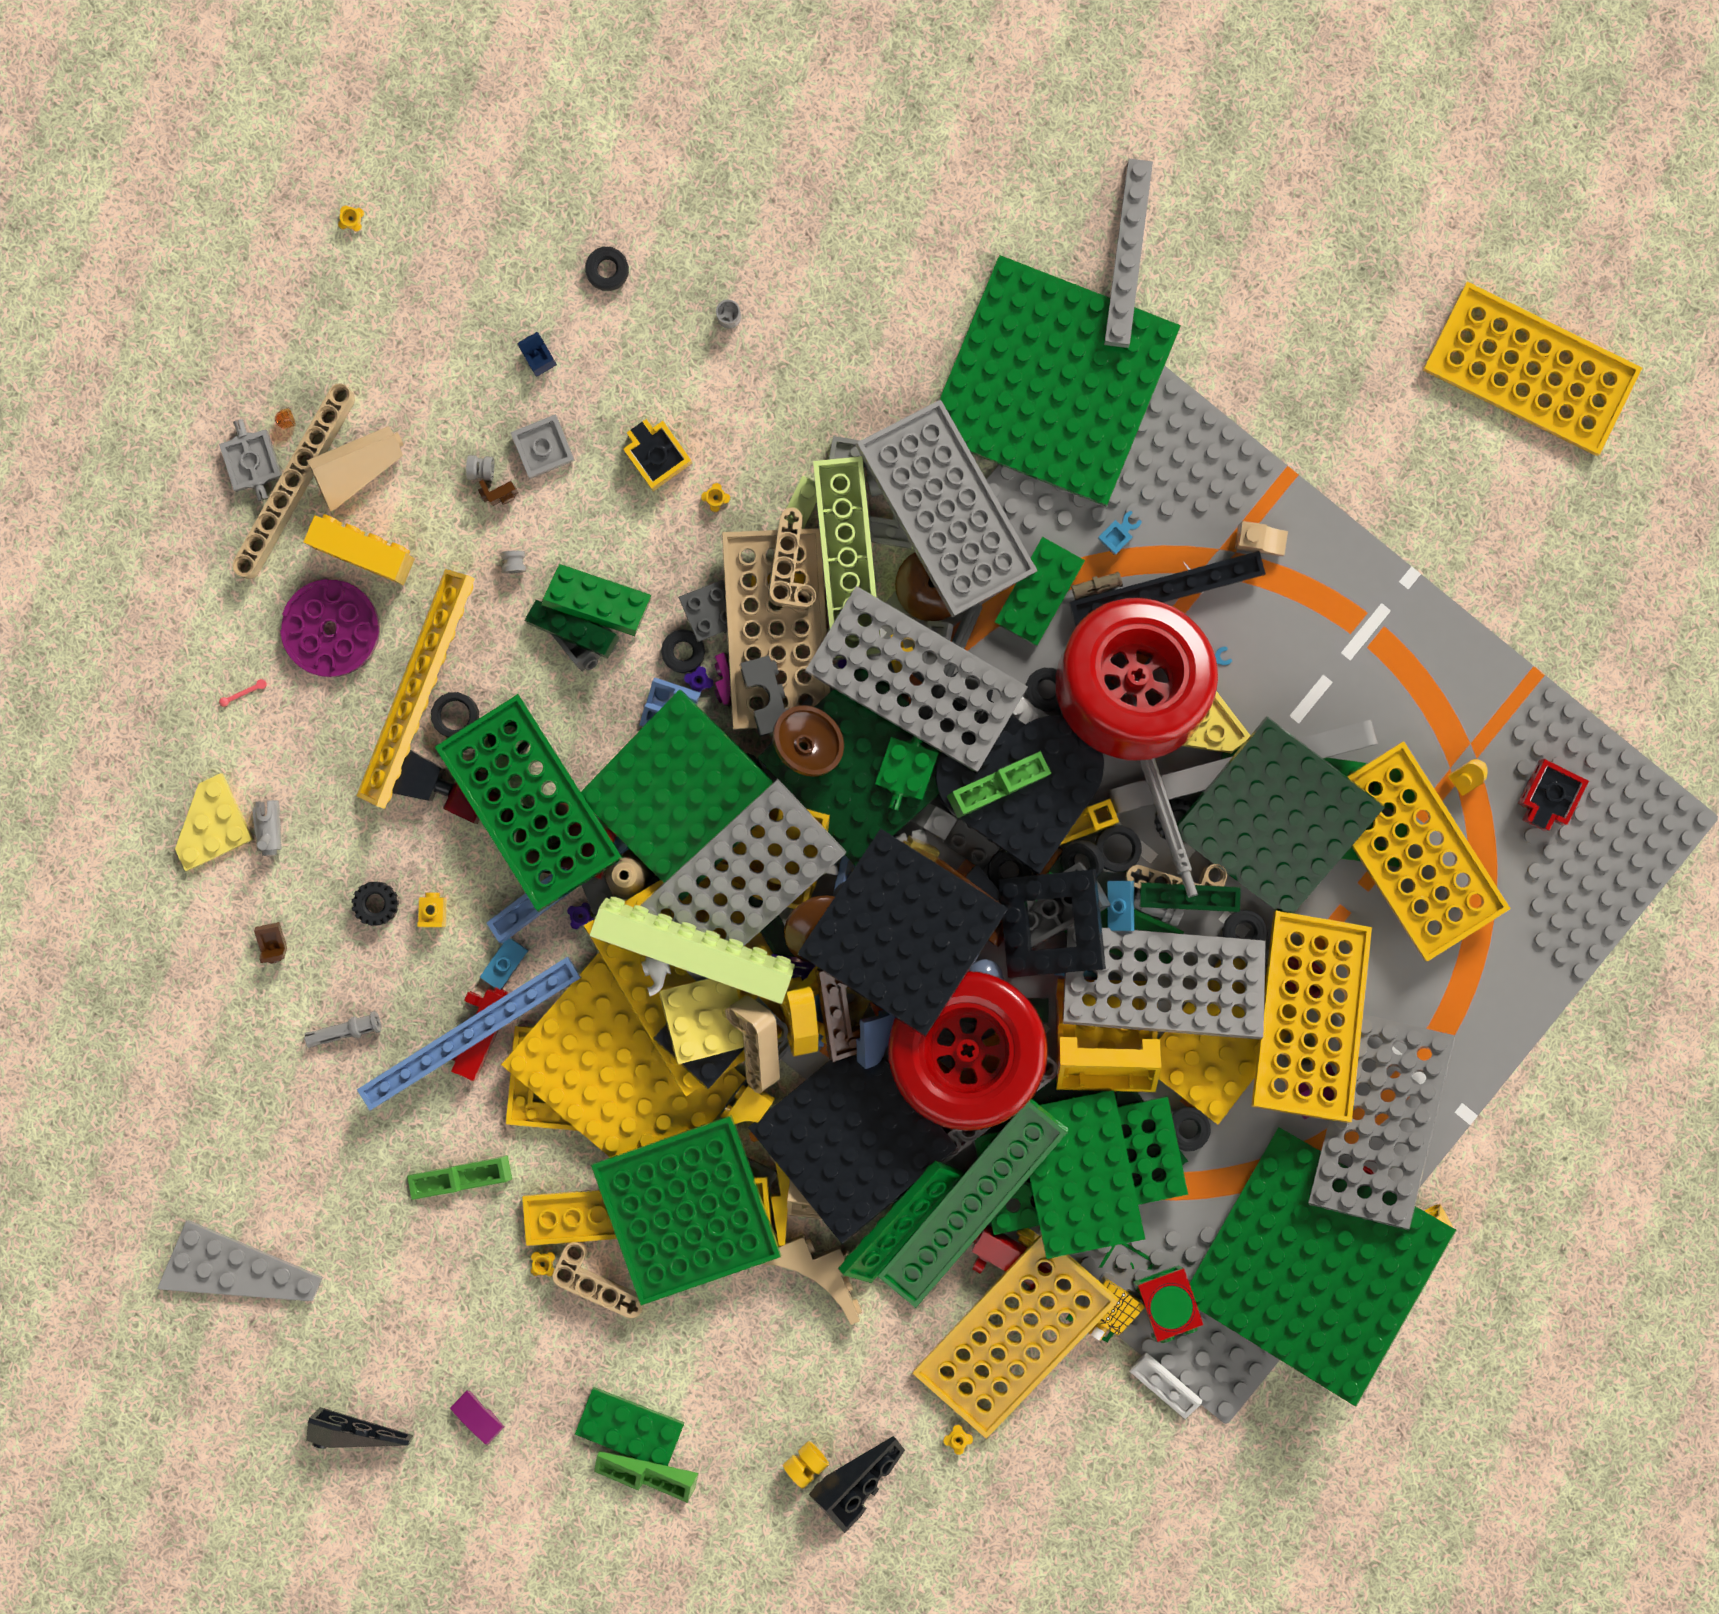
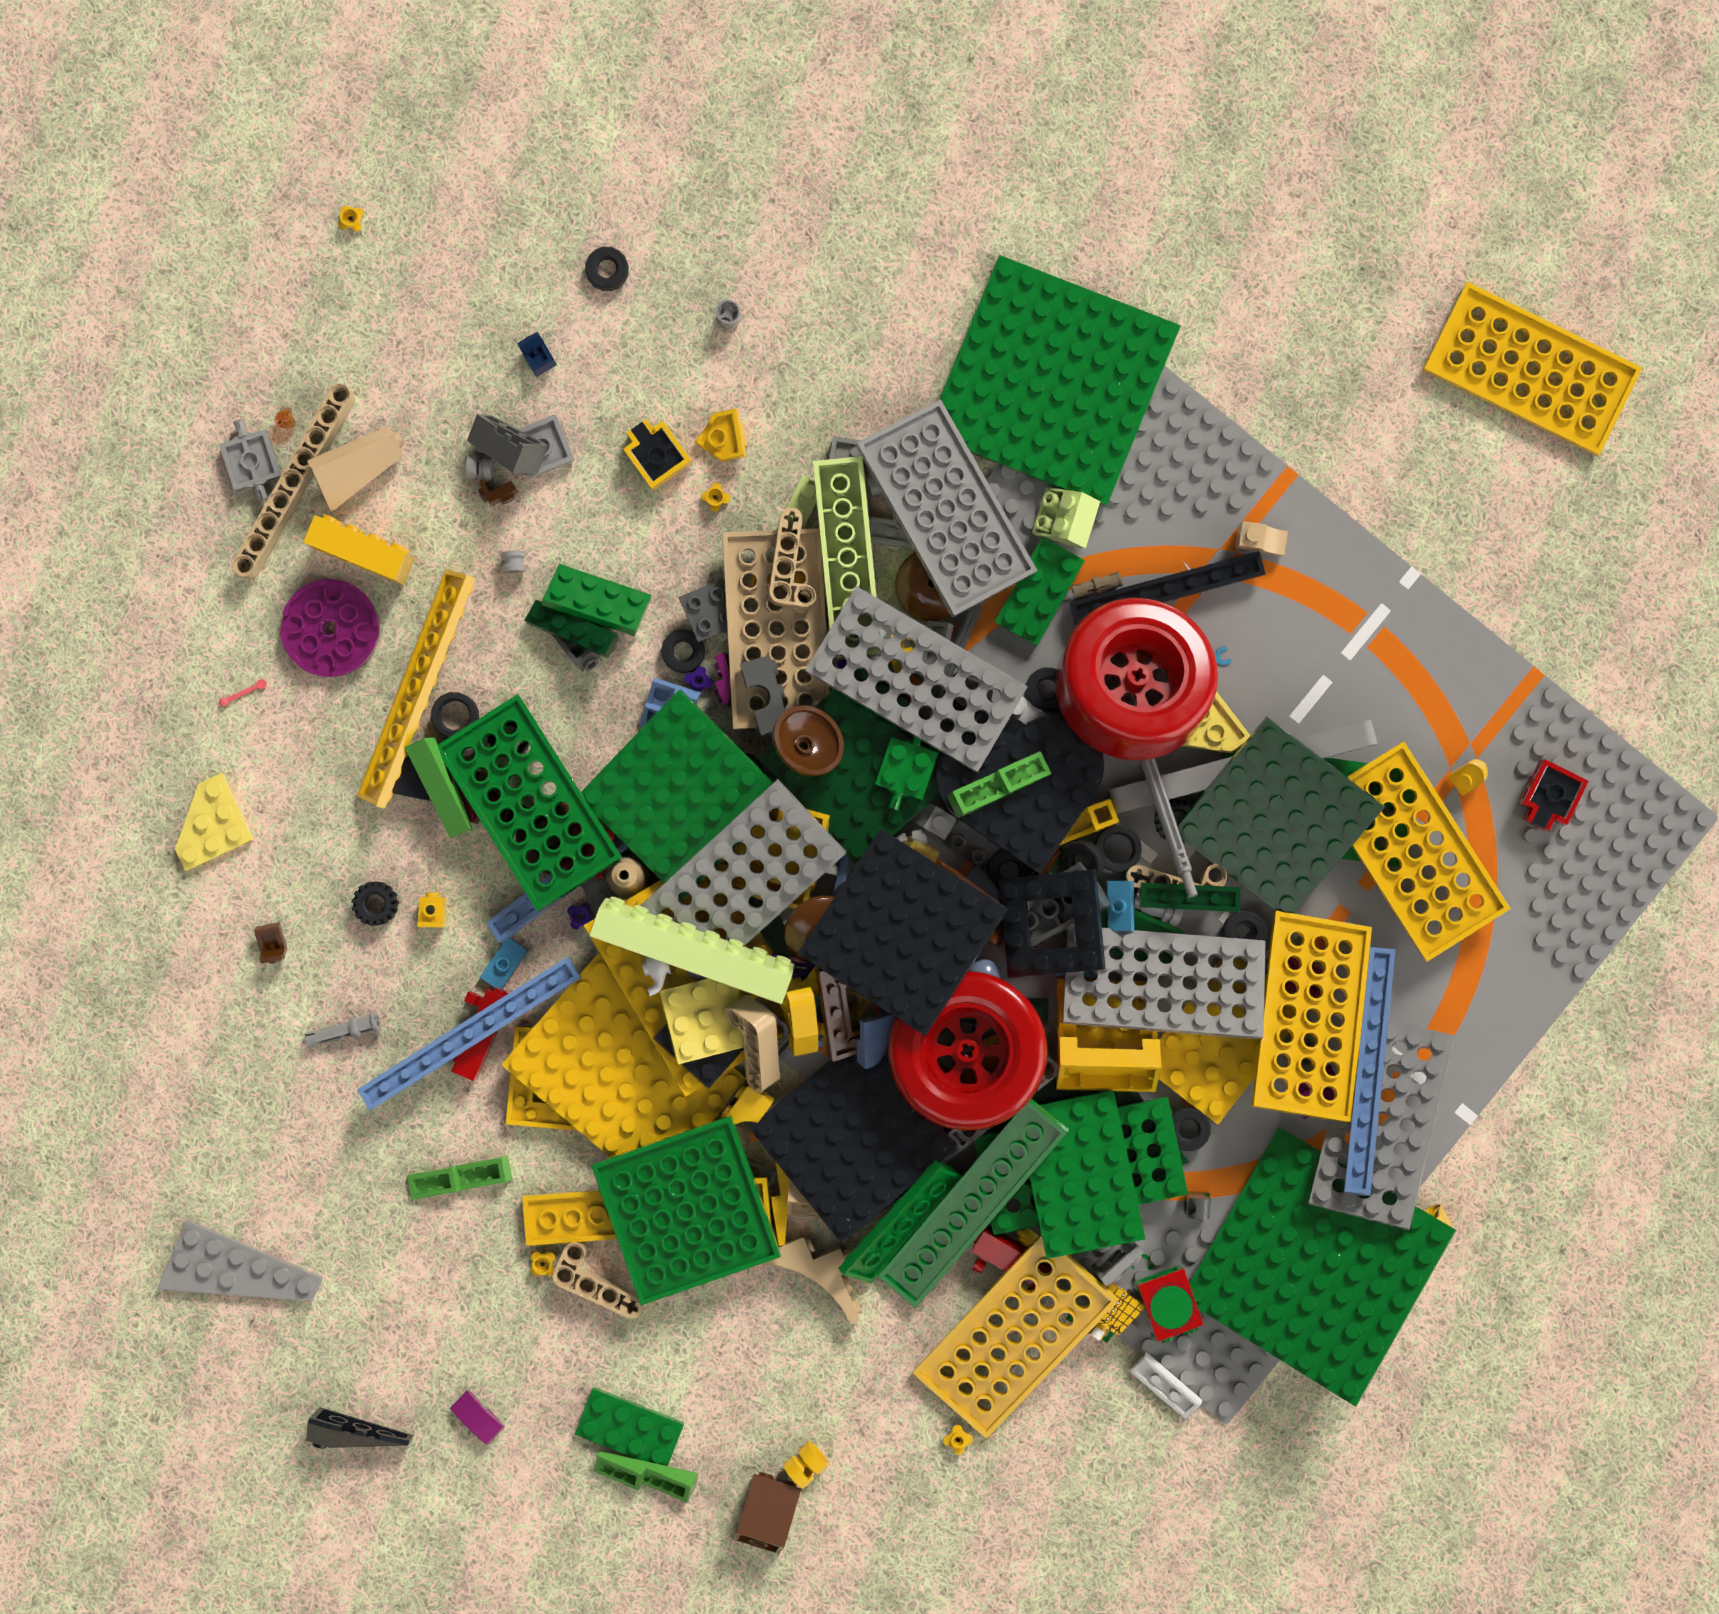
(267, 827): light grey piece -> none
(443, 793): none -> bright green slope
(506, 444): none -> dark grey wedge
(724, 436): none -> yellow plate
(767, 1513): none -> reddish brown slope
(848, 1487): black wedge -> none
(1066, 517): none -> yellowish green slope
(1117, 535): dark azure plate -> none
(1117, 1260): none -> light grey plate
(1128, 253): light grey plate -> none
(1197, 1205): none -> dark grey leg
(1370, 1071): none -> medium blue plate

